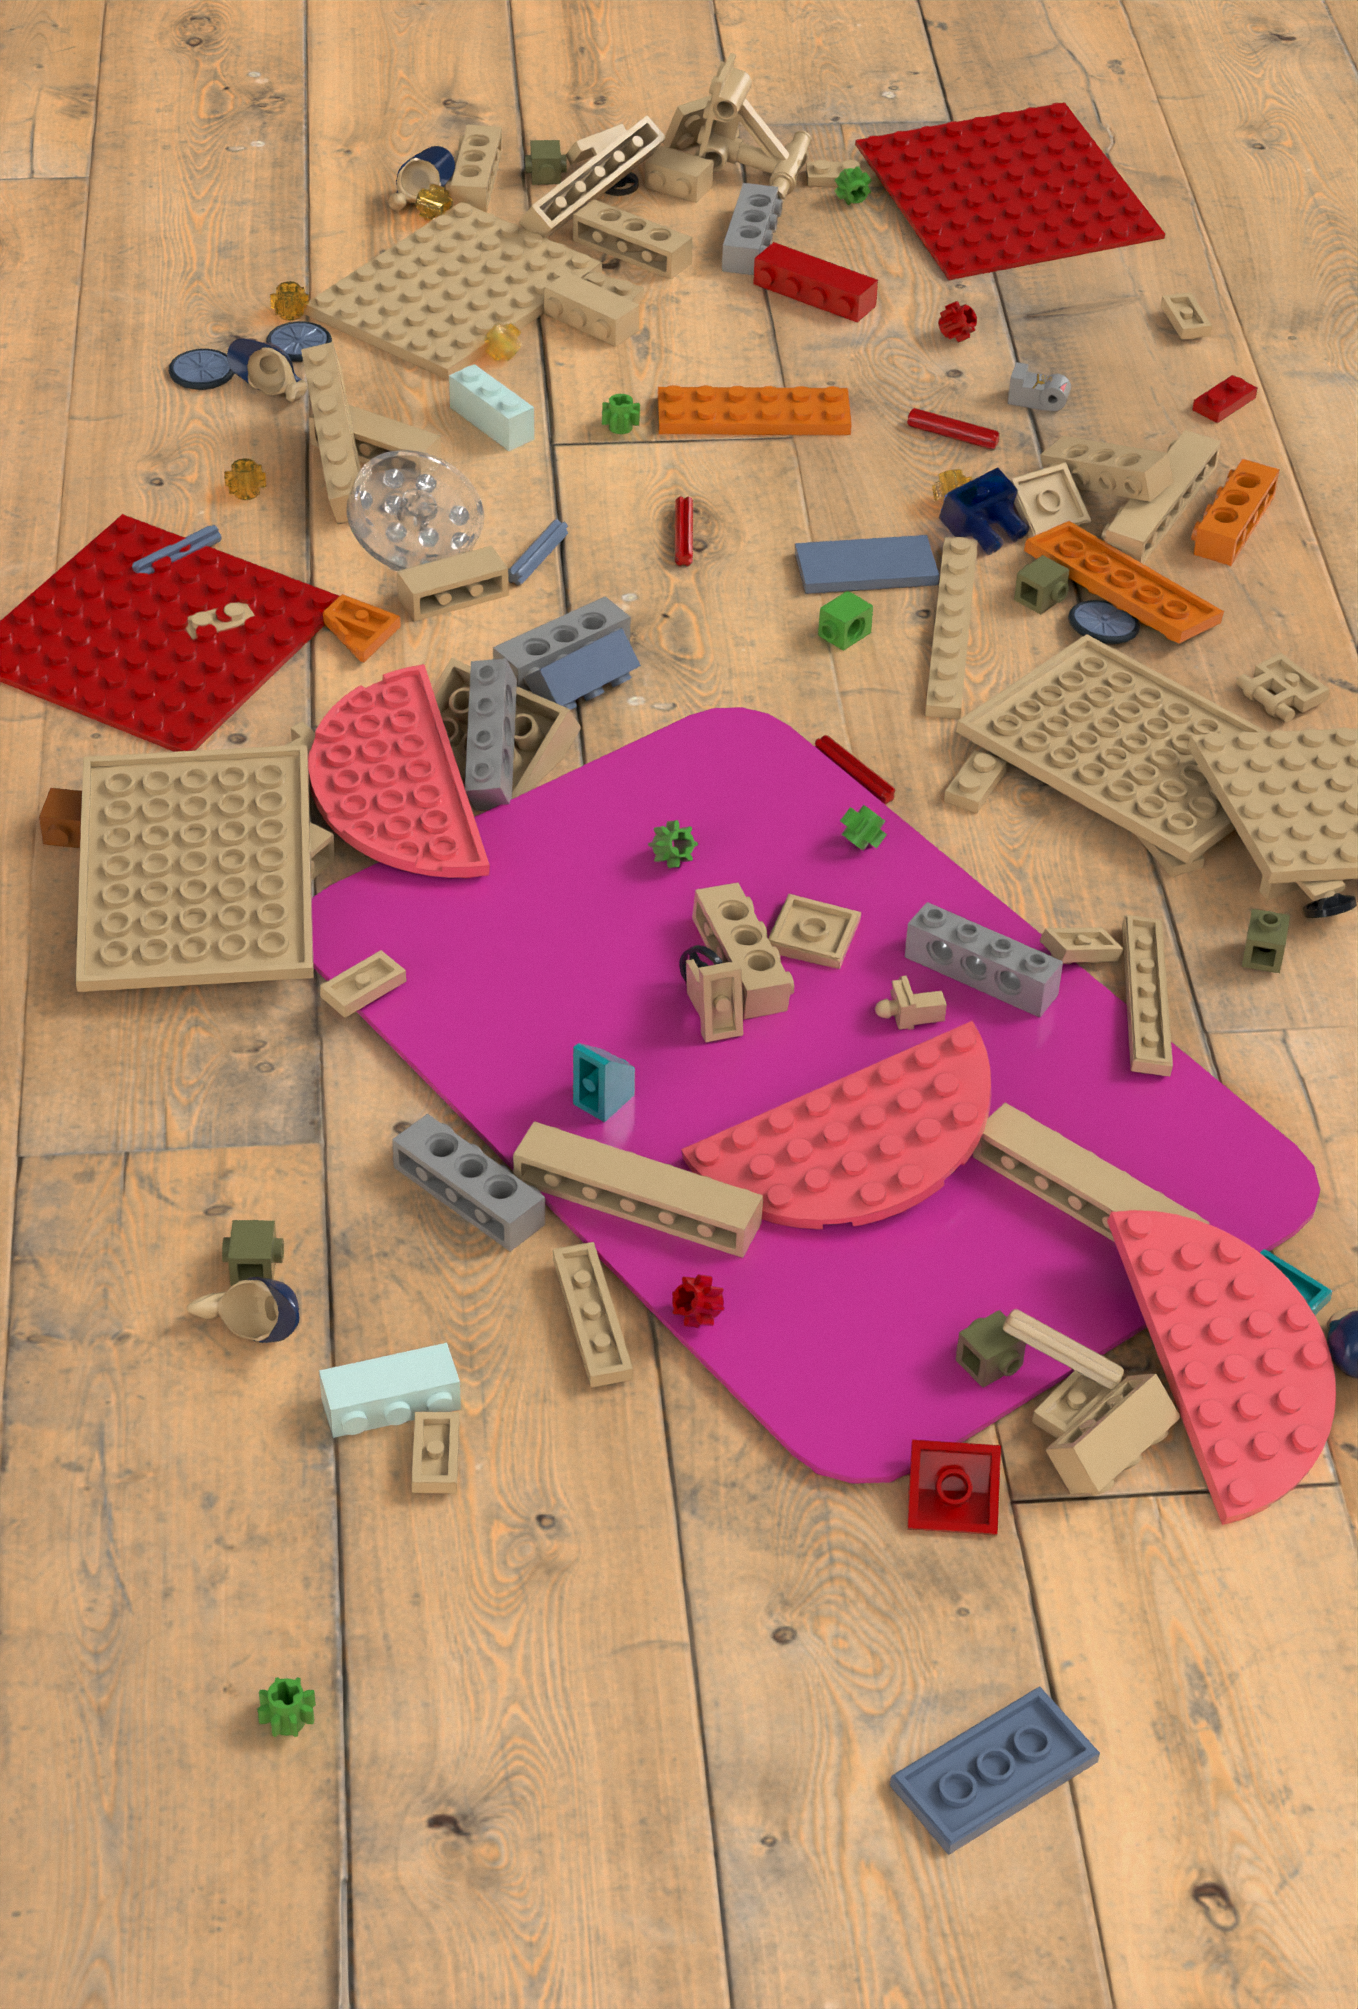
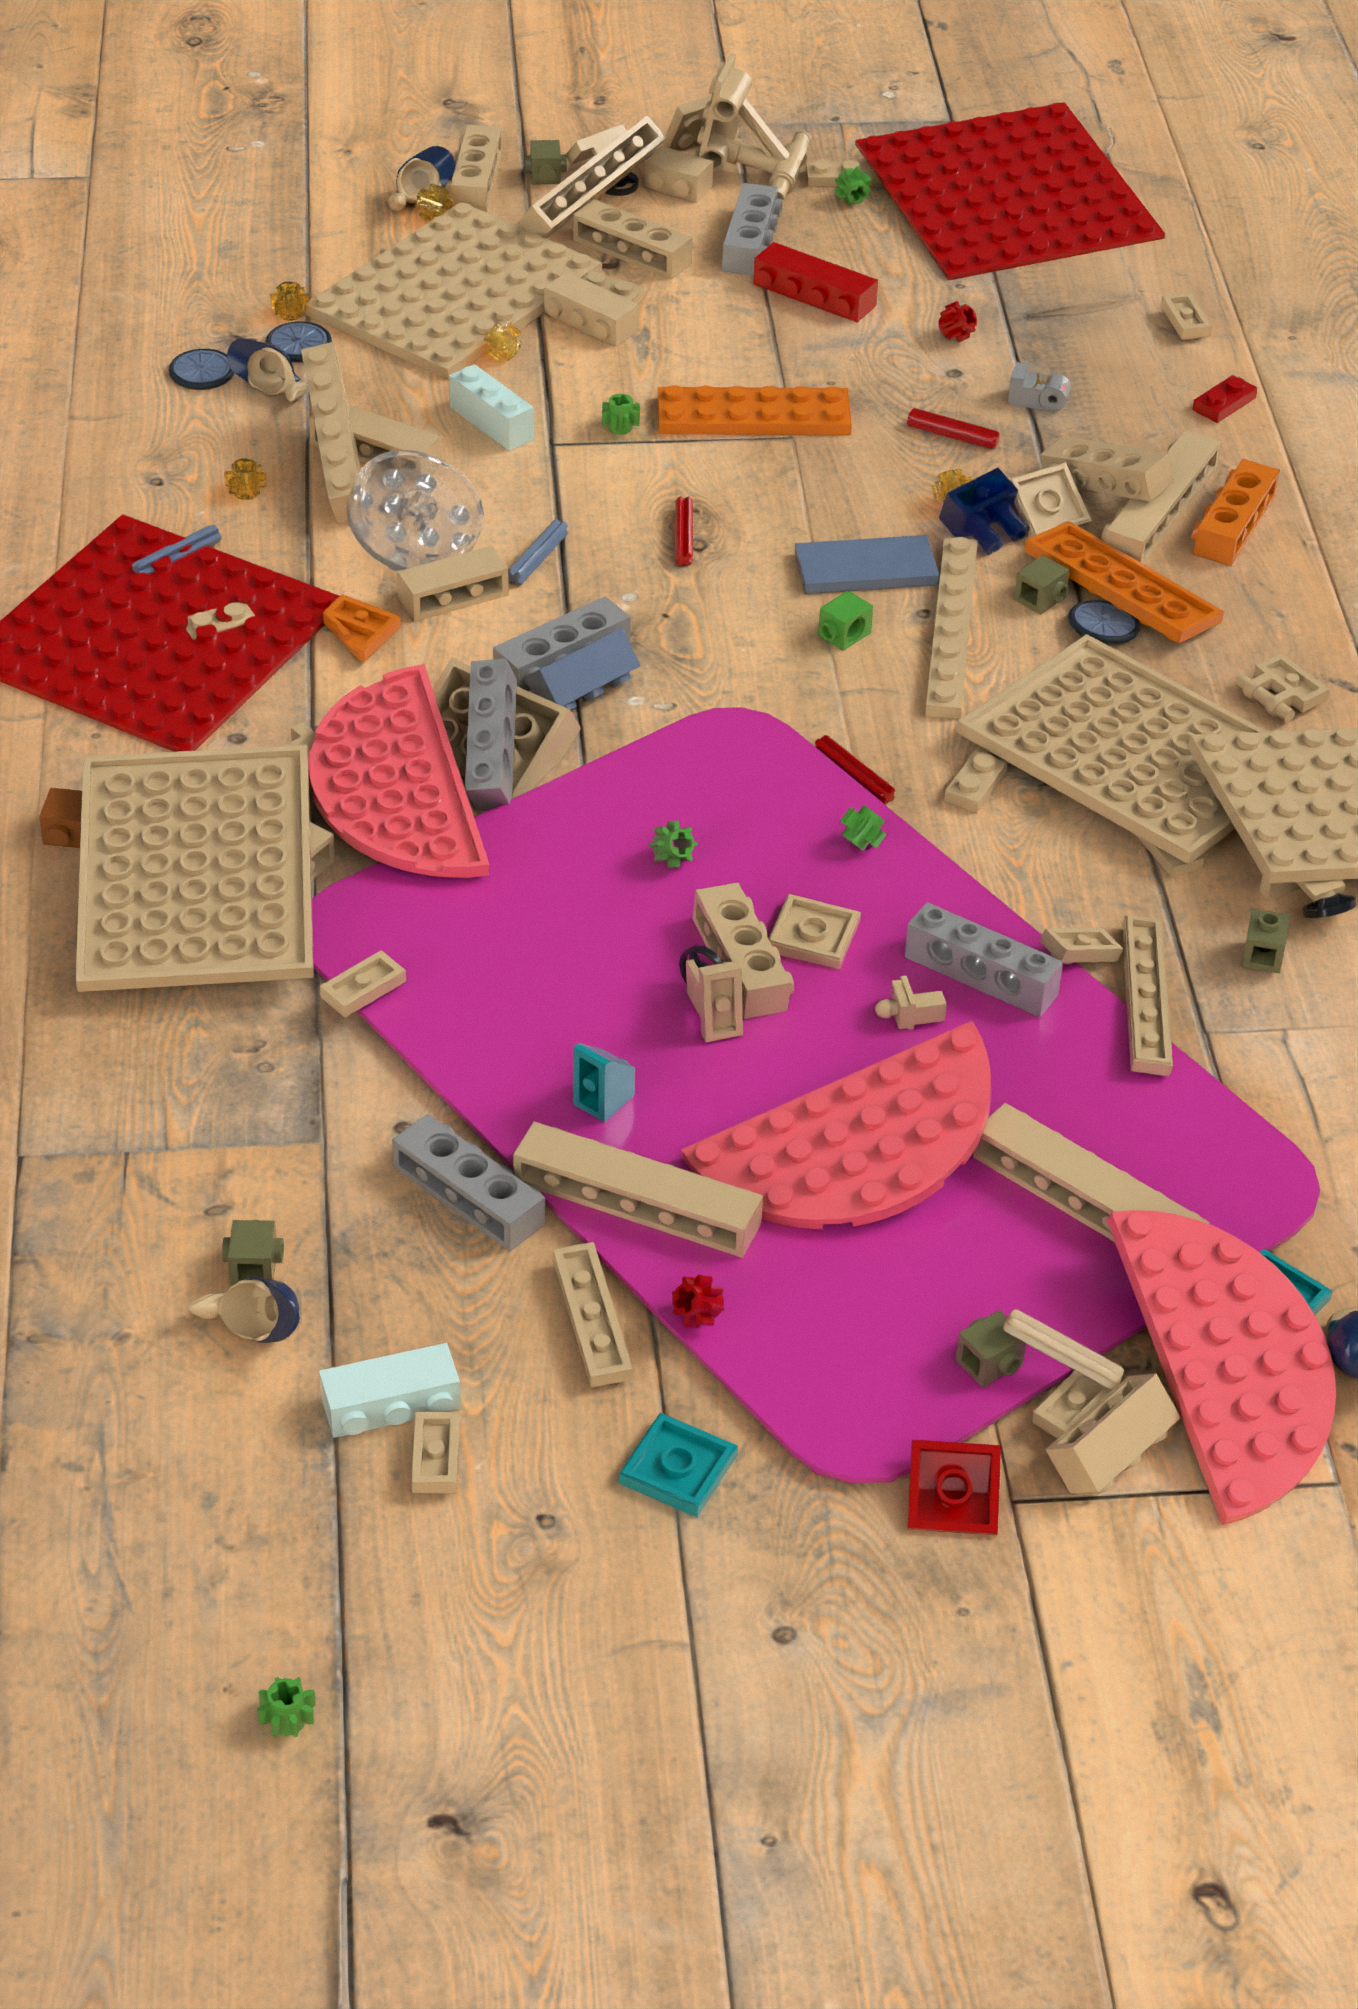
(678, 1464): none -> teal tile
(994, 1770): sand blue tile -> none

